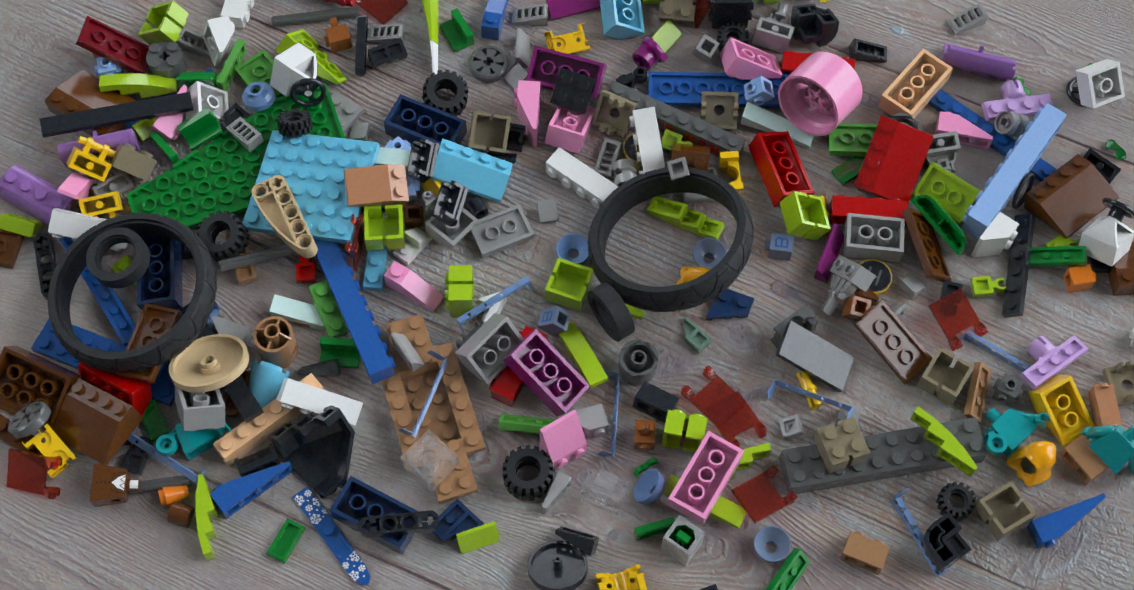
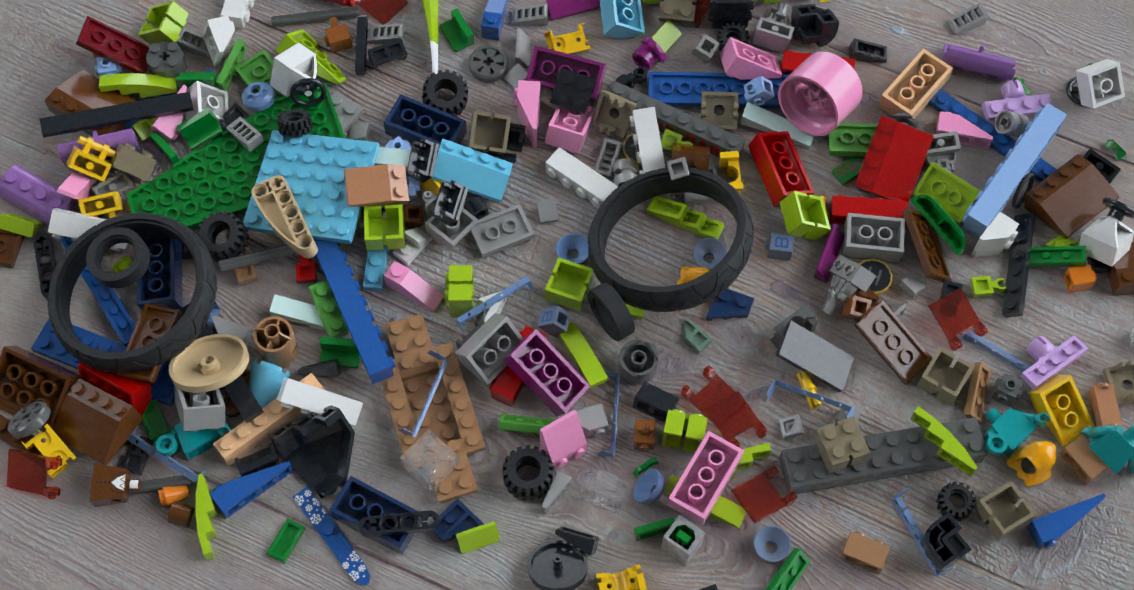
(356, 247): clear red flag -> none
(407, 351): light grey slope -> none

